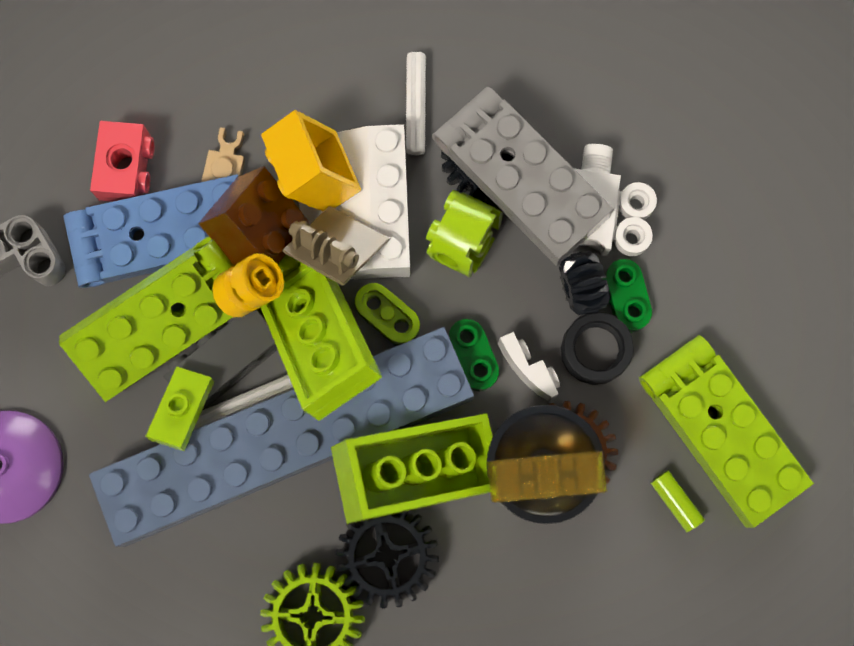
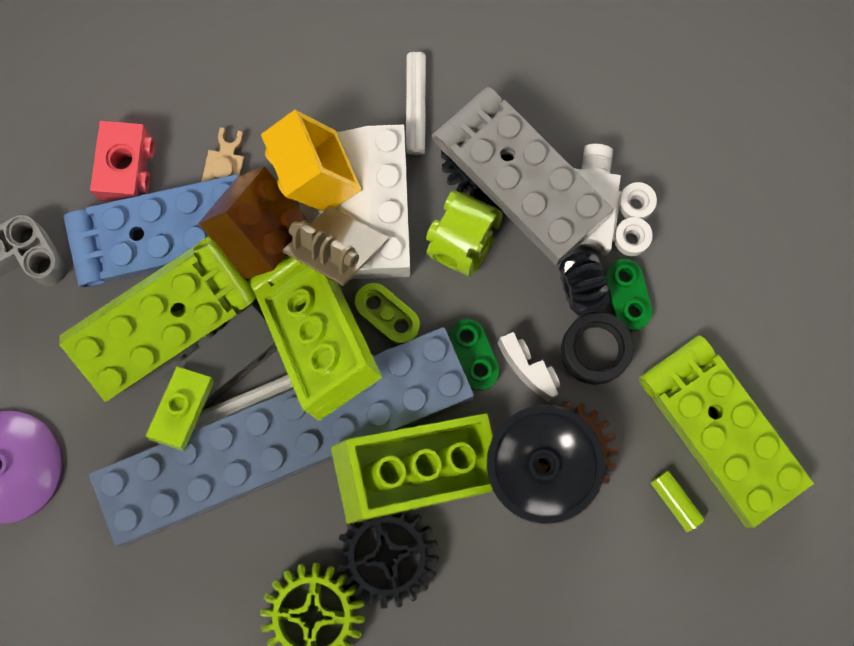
(248, 285): yellow wheel -> none
(547, 476): clear yellow beam -> none

